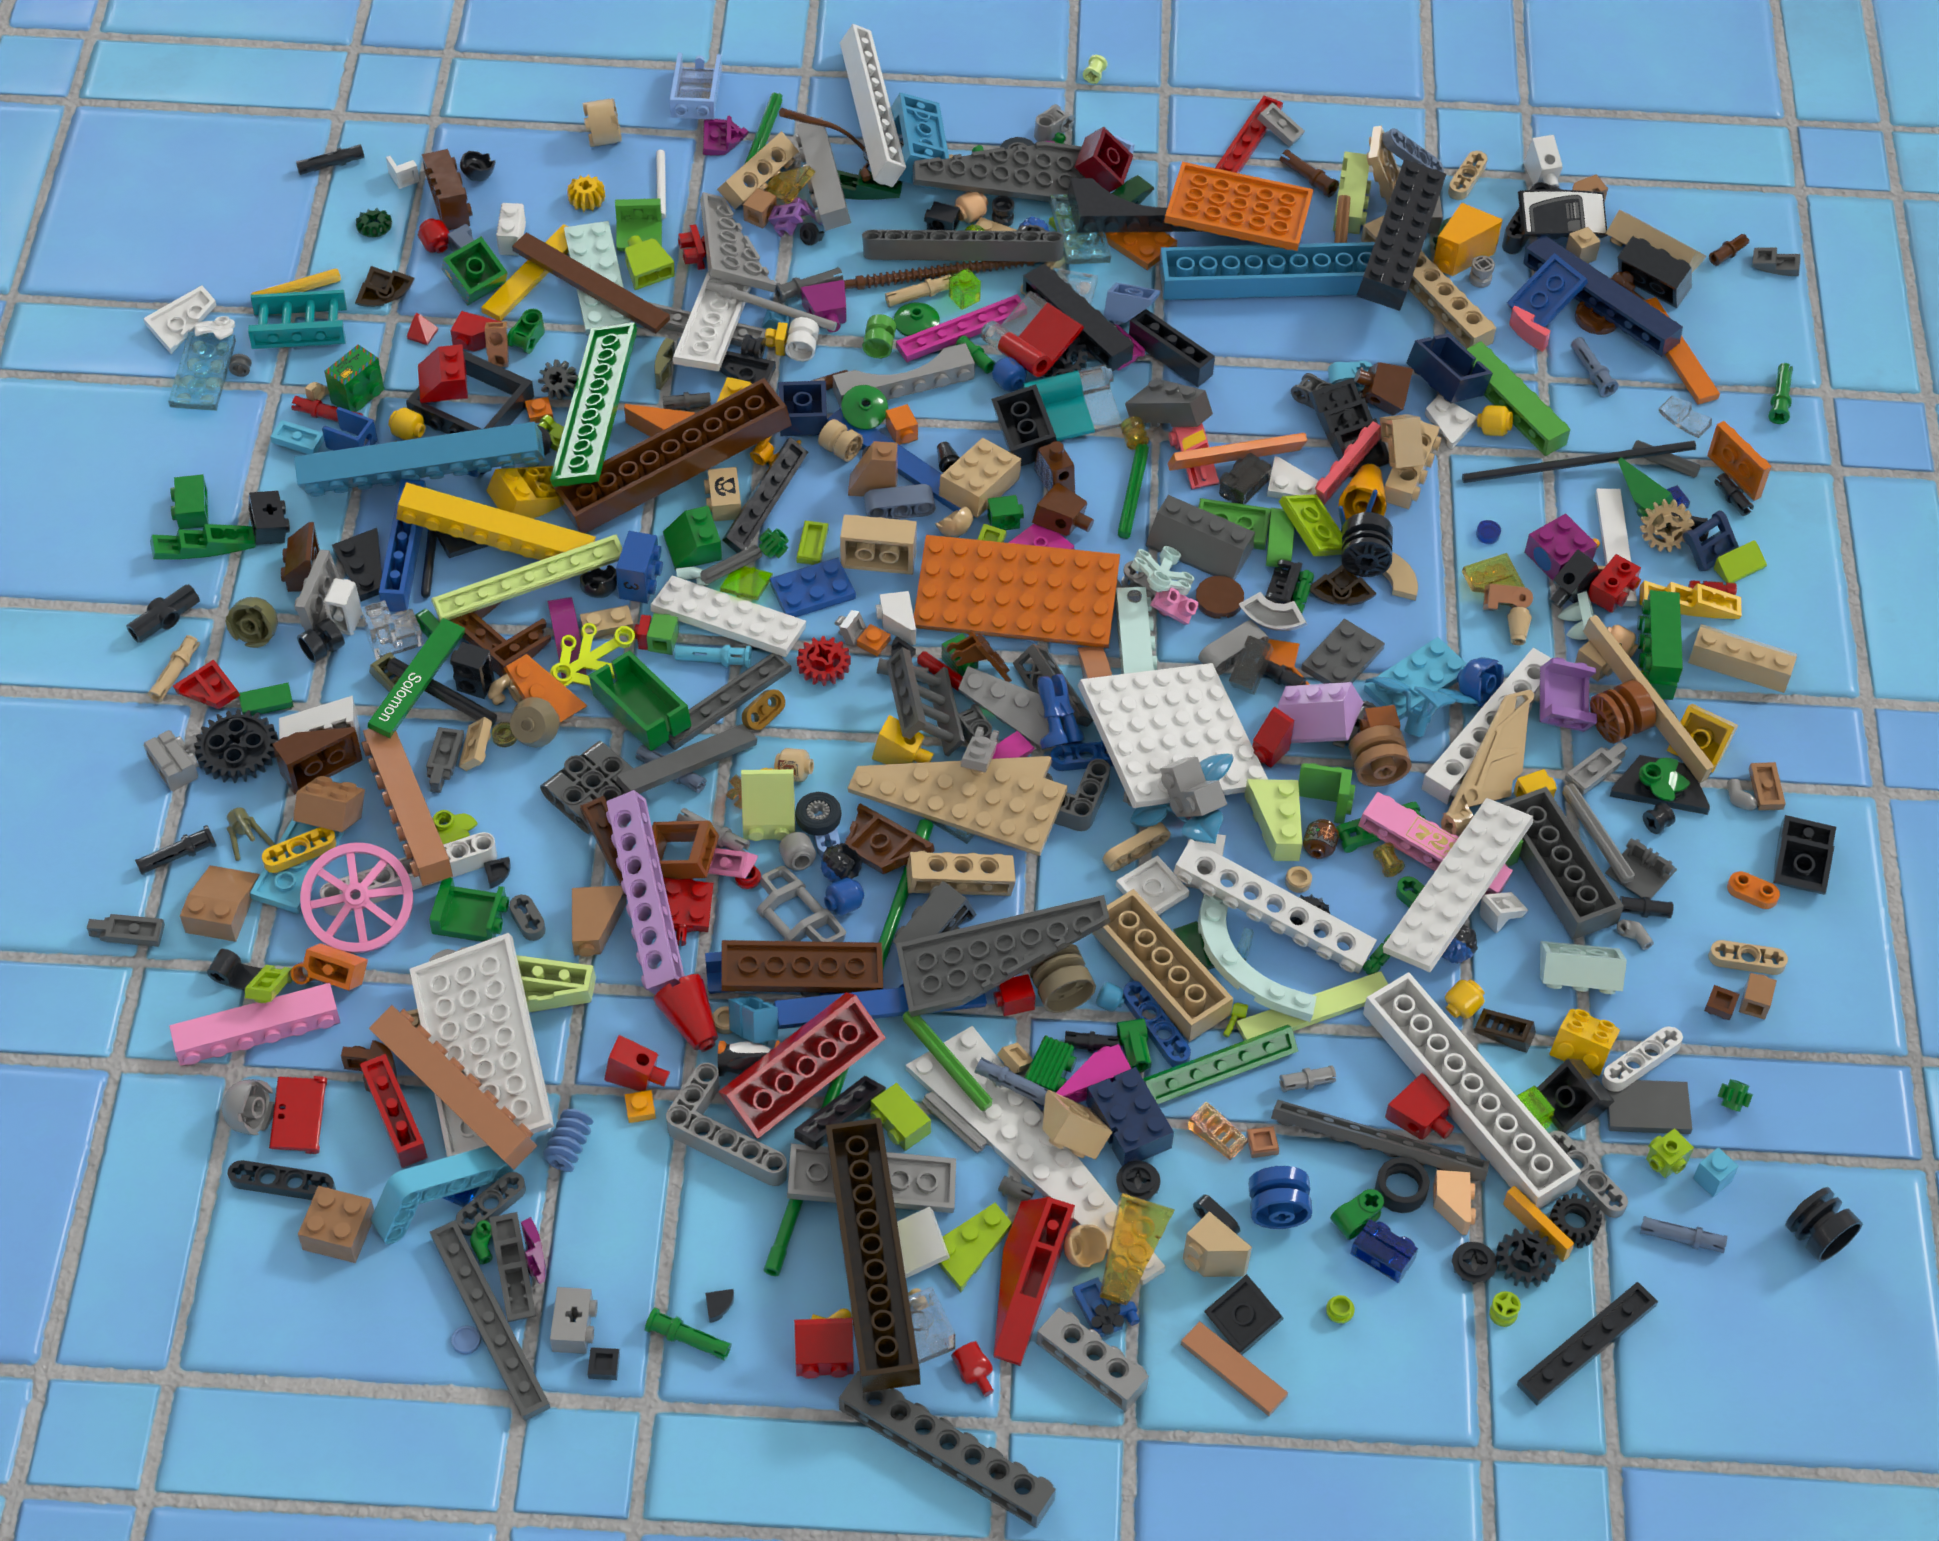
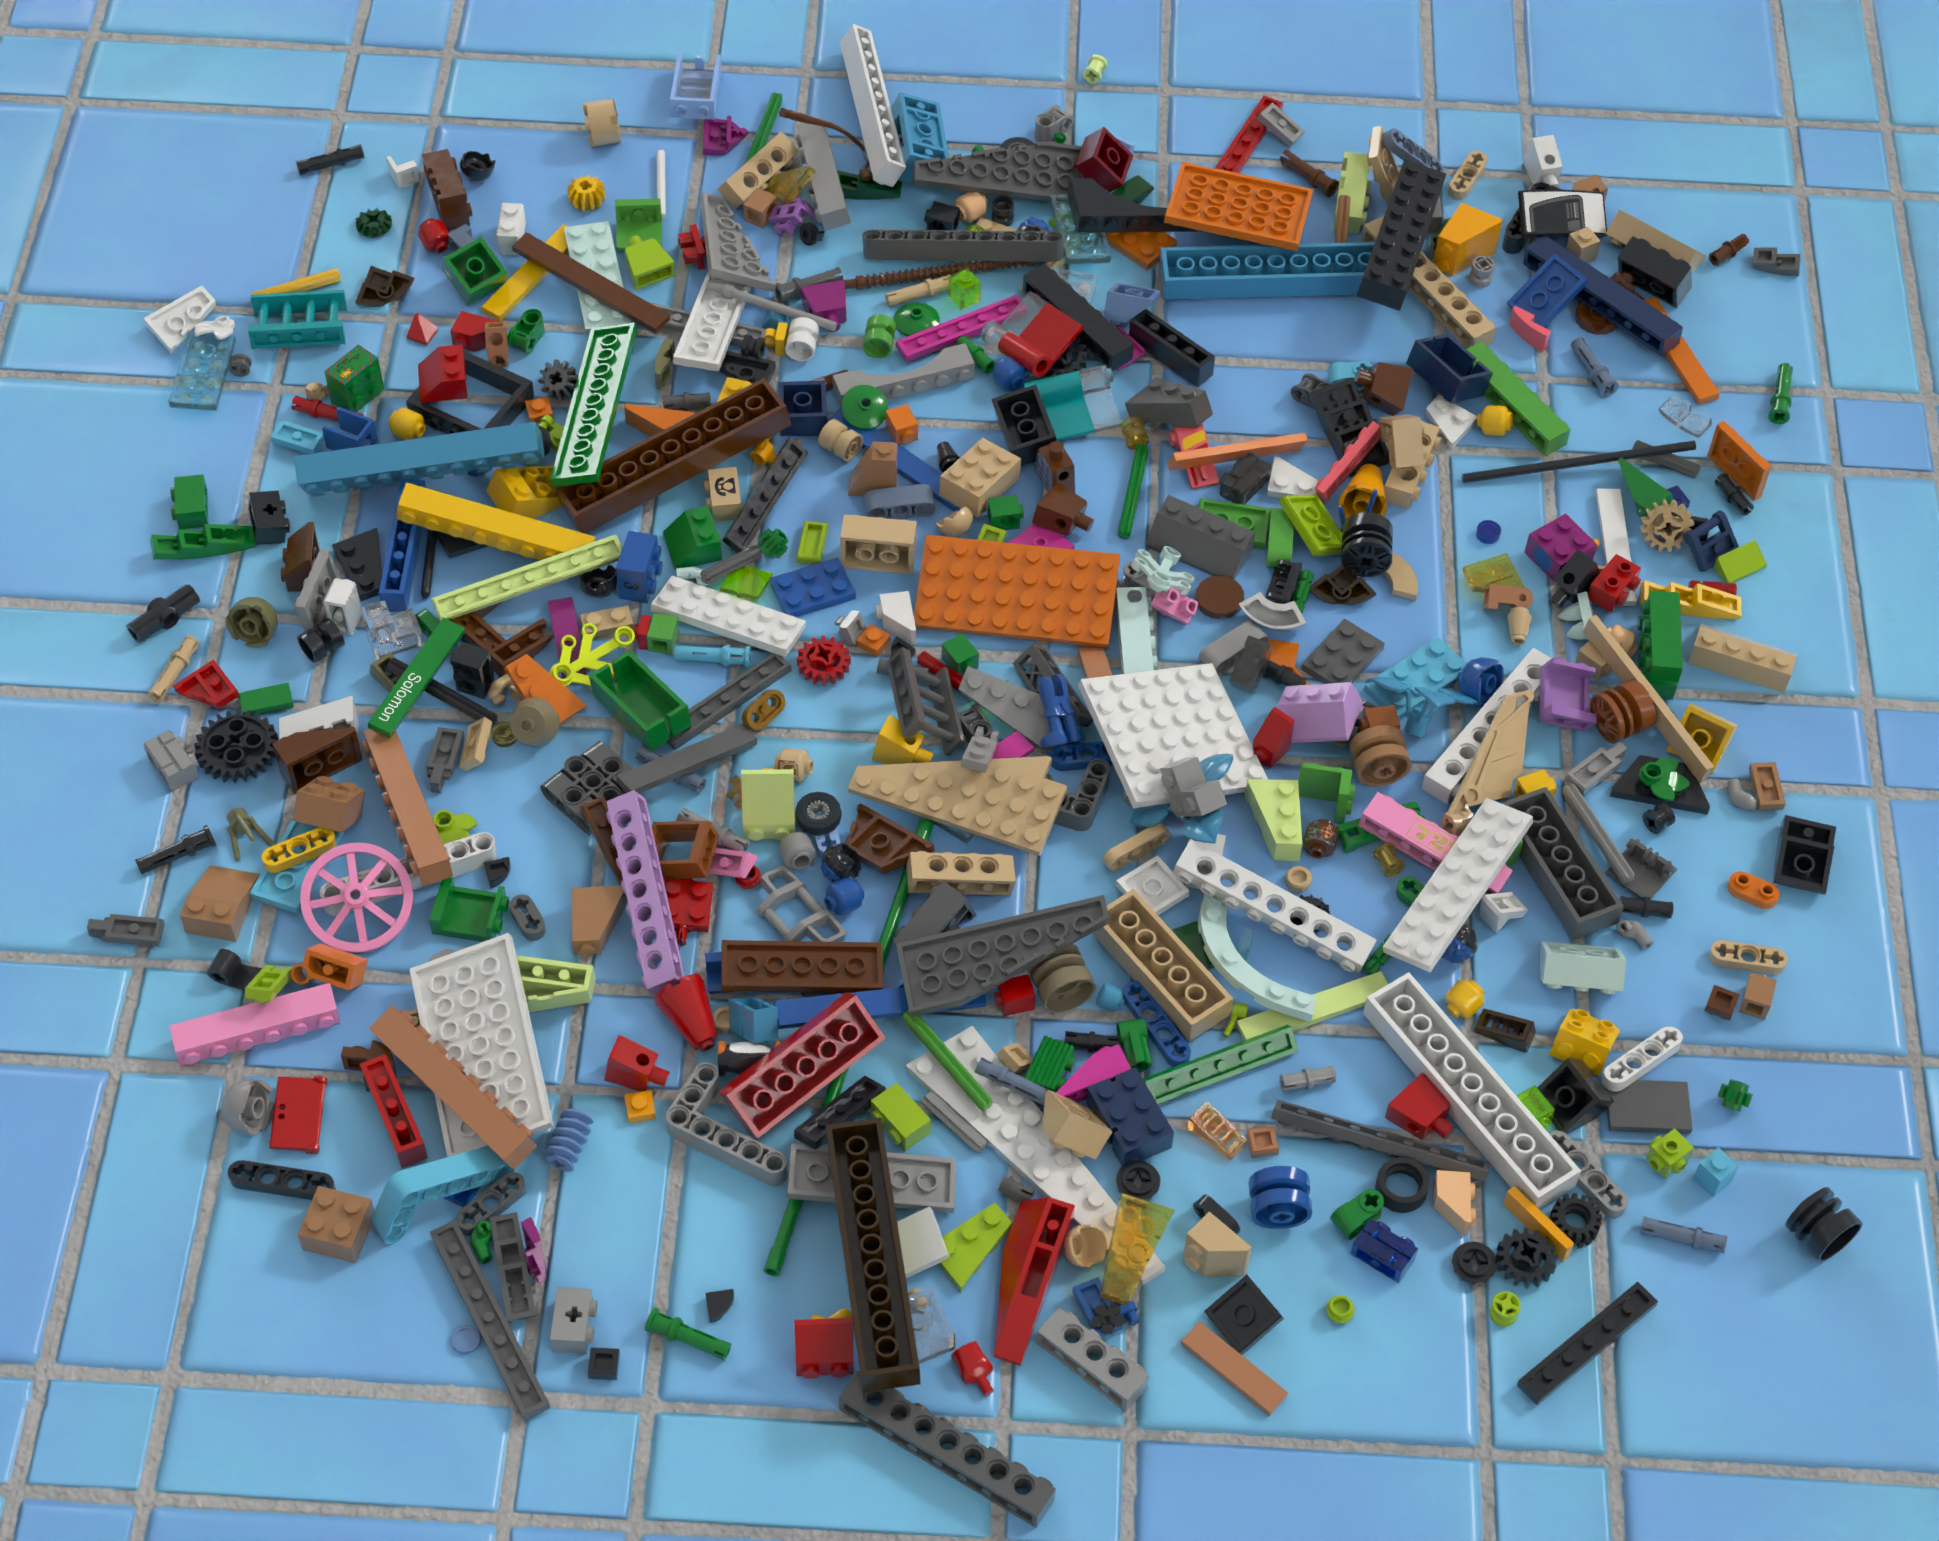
(976, 649): reddish brown plate -> none

